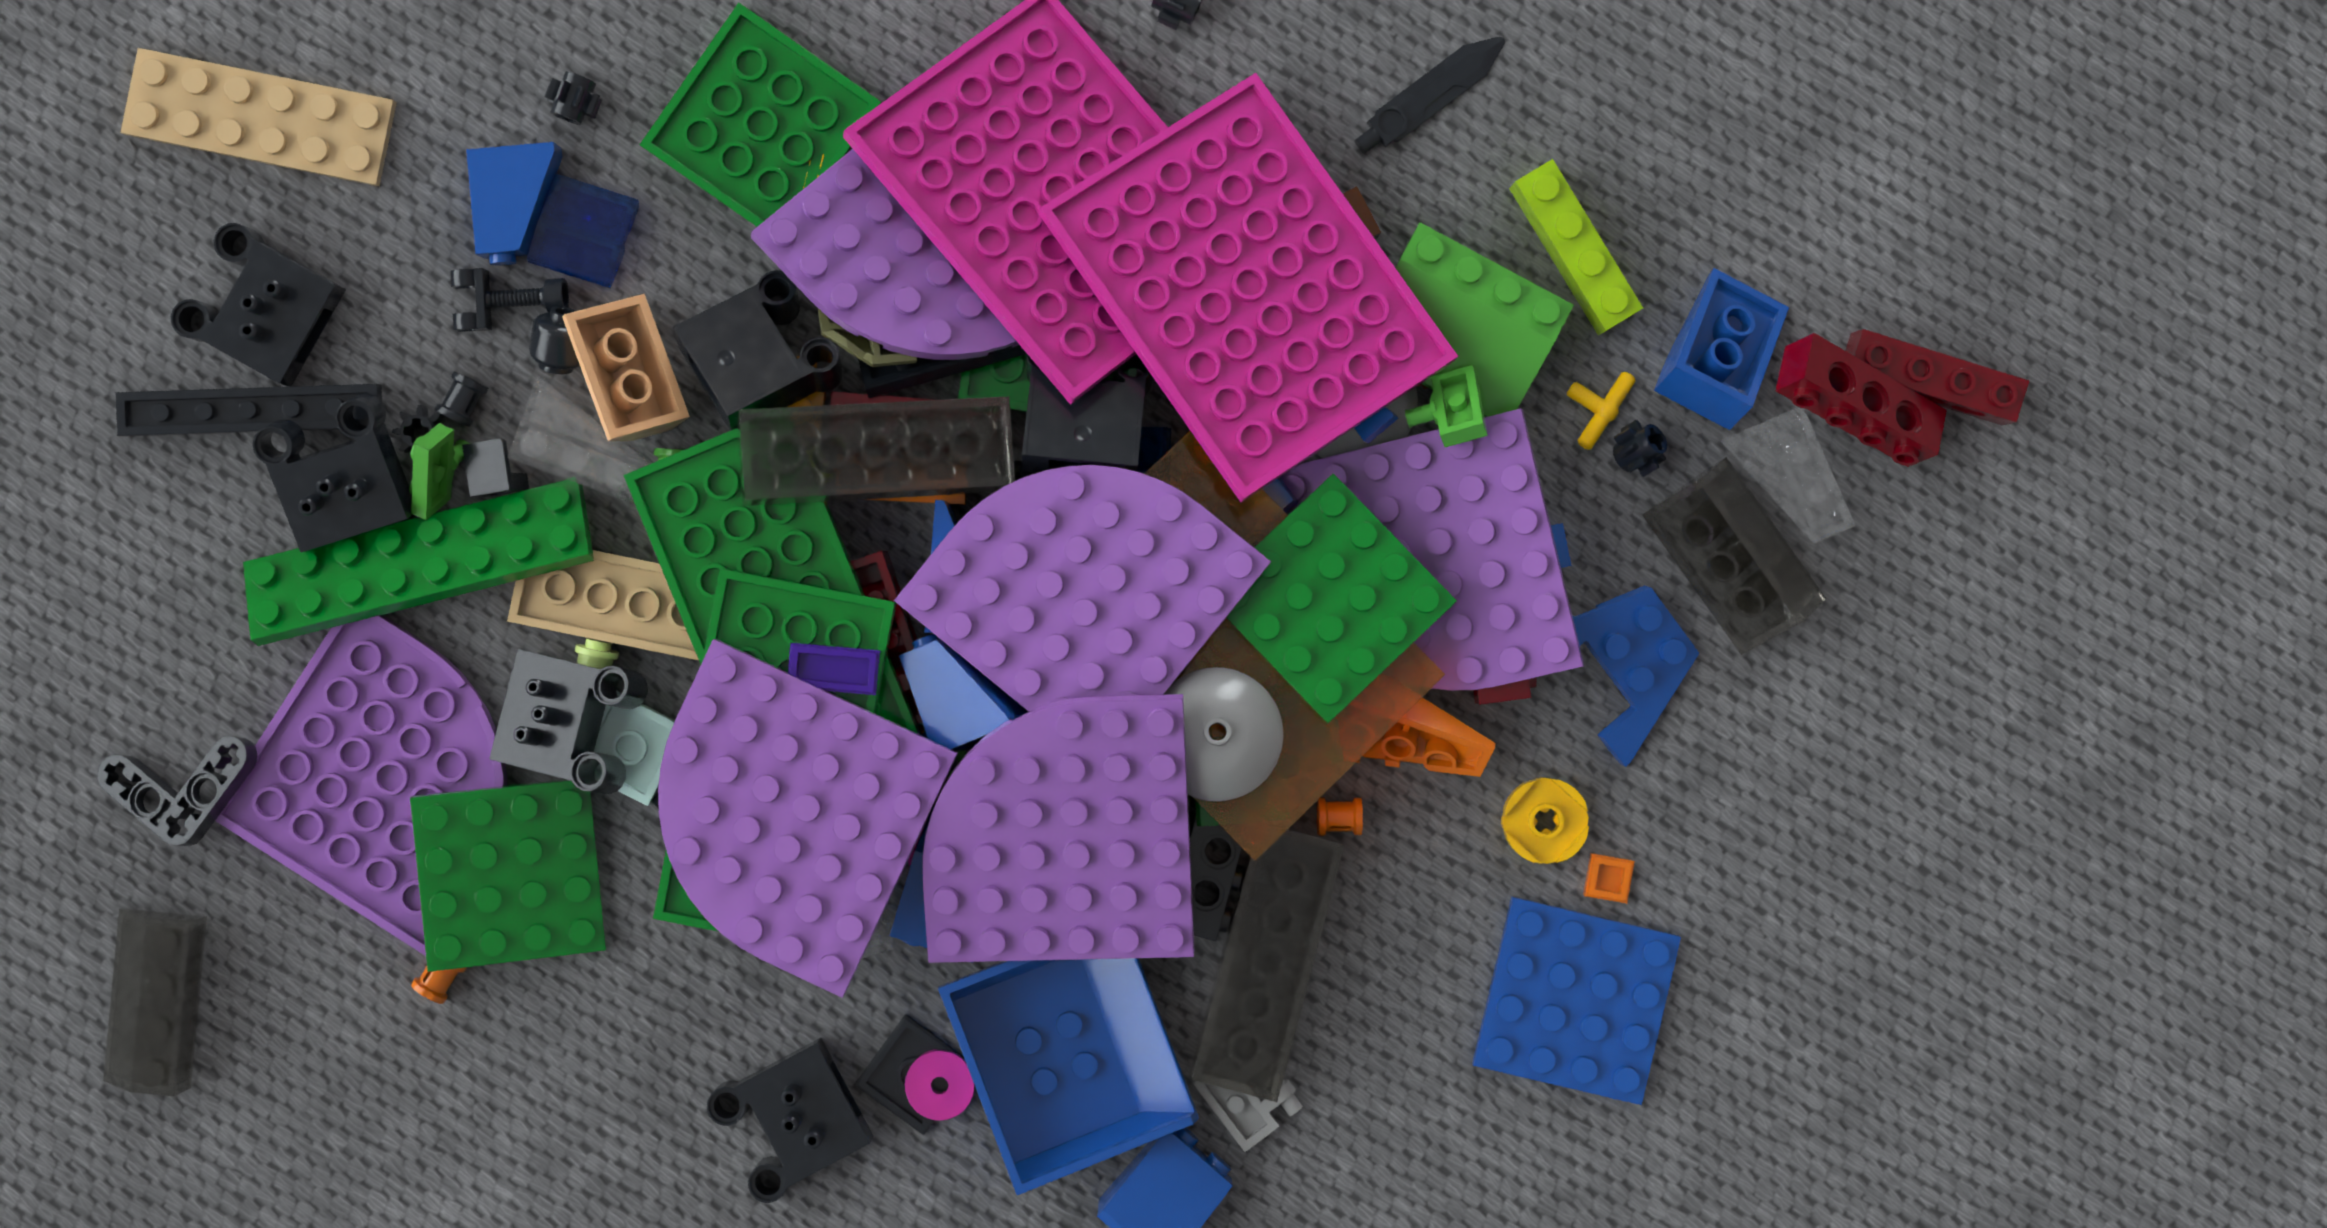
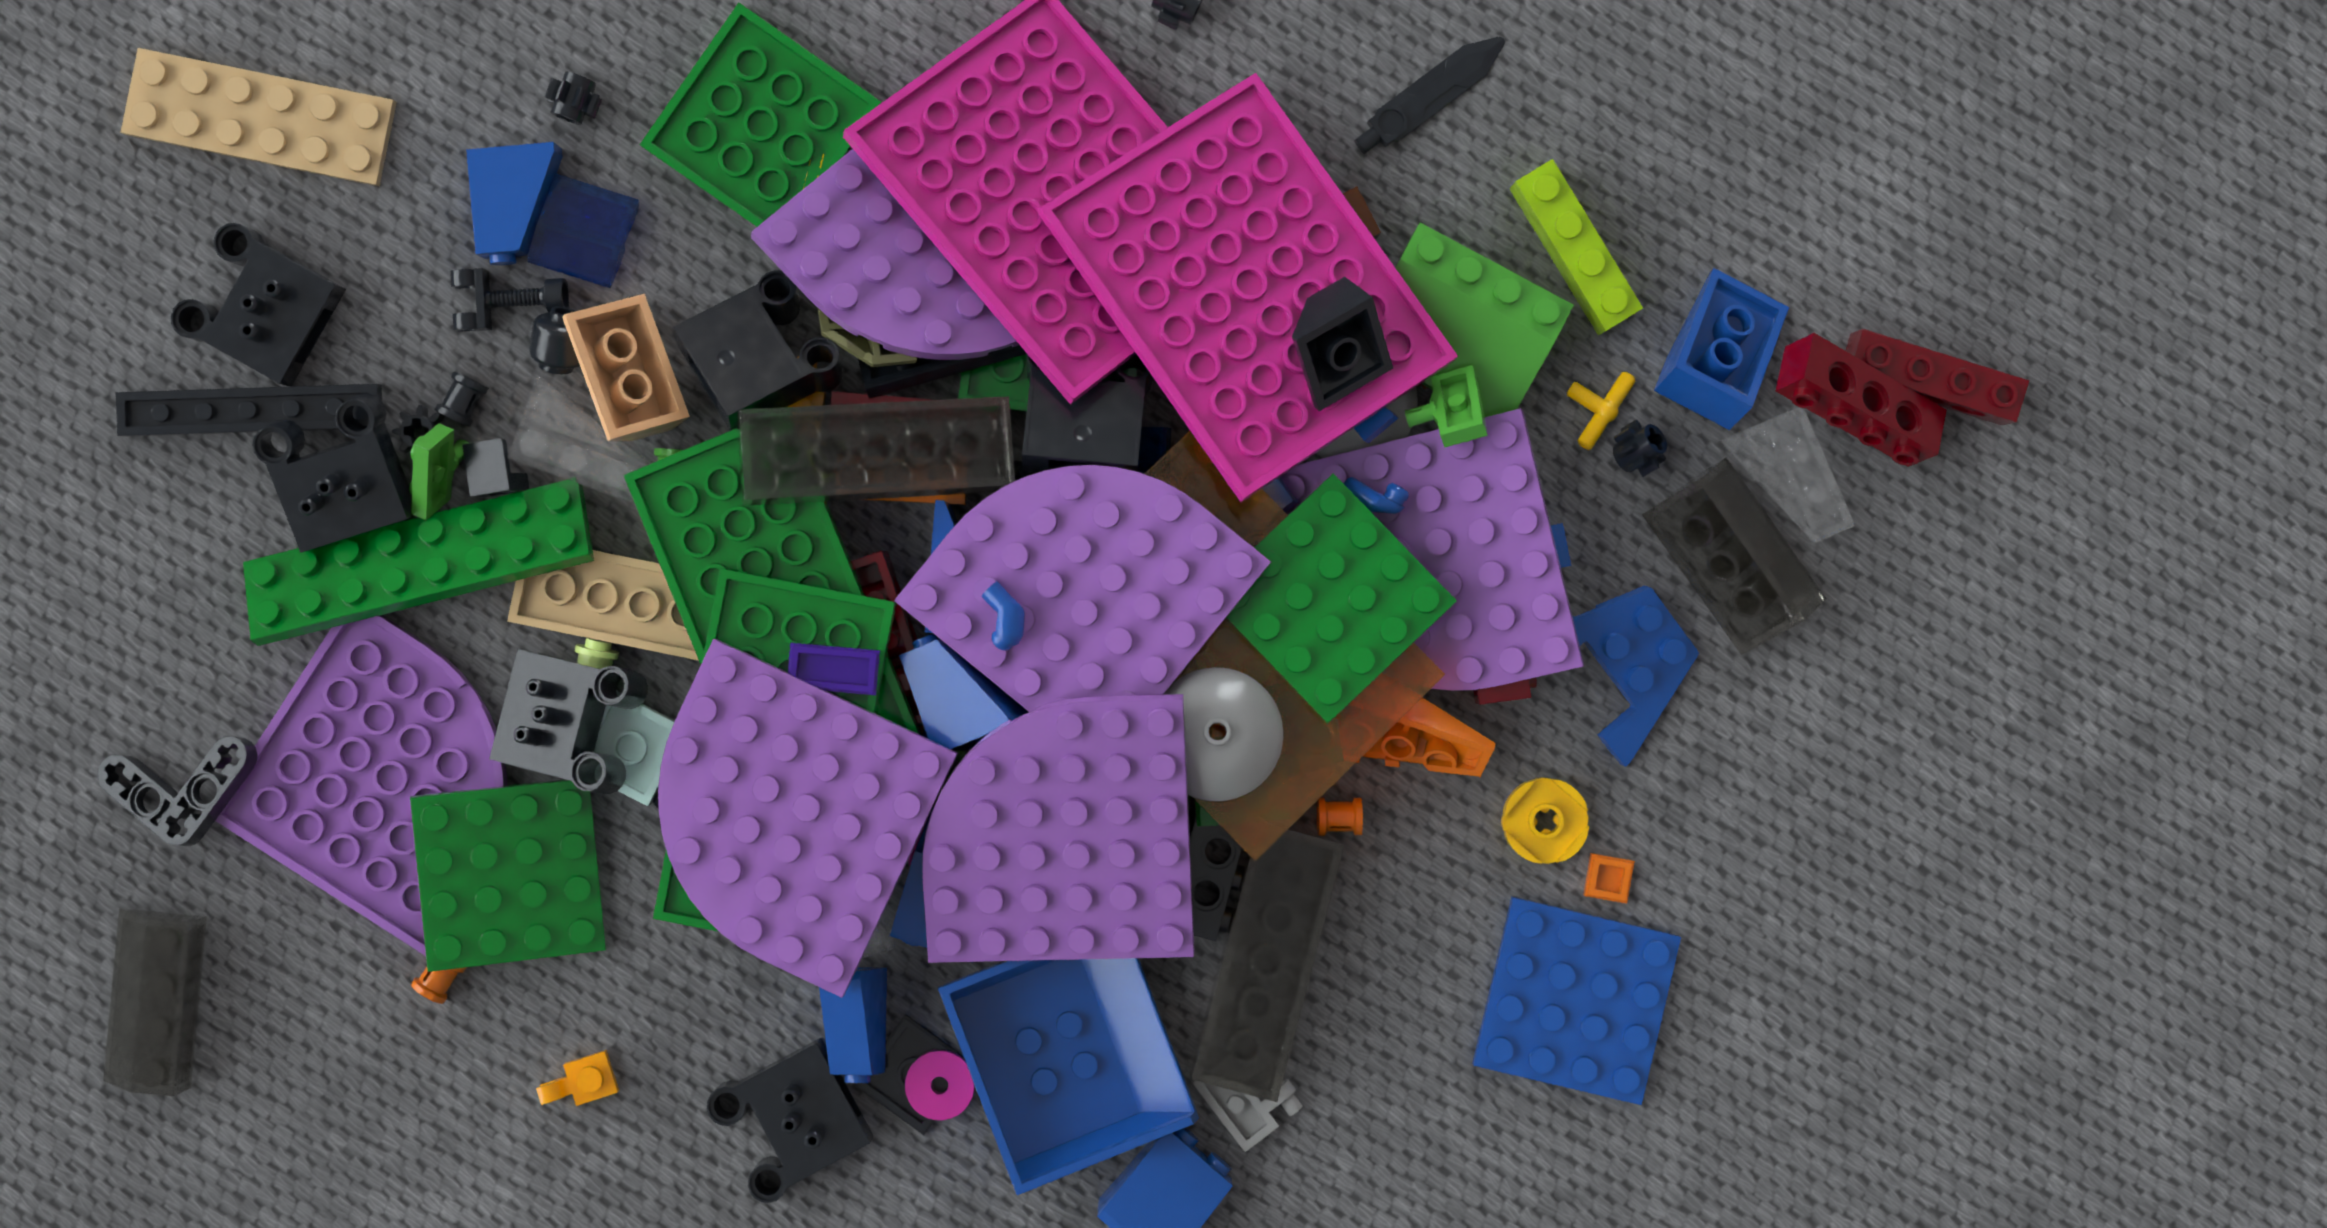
(585, 1079): none -> light orange plate
(857, 1026): none -> blue slope
(1009, 617): none -> blue arm
(1340, 342): none -> black slope
(1390, 502): none -> blue arm

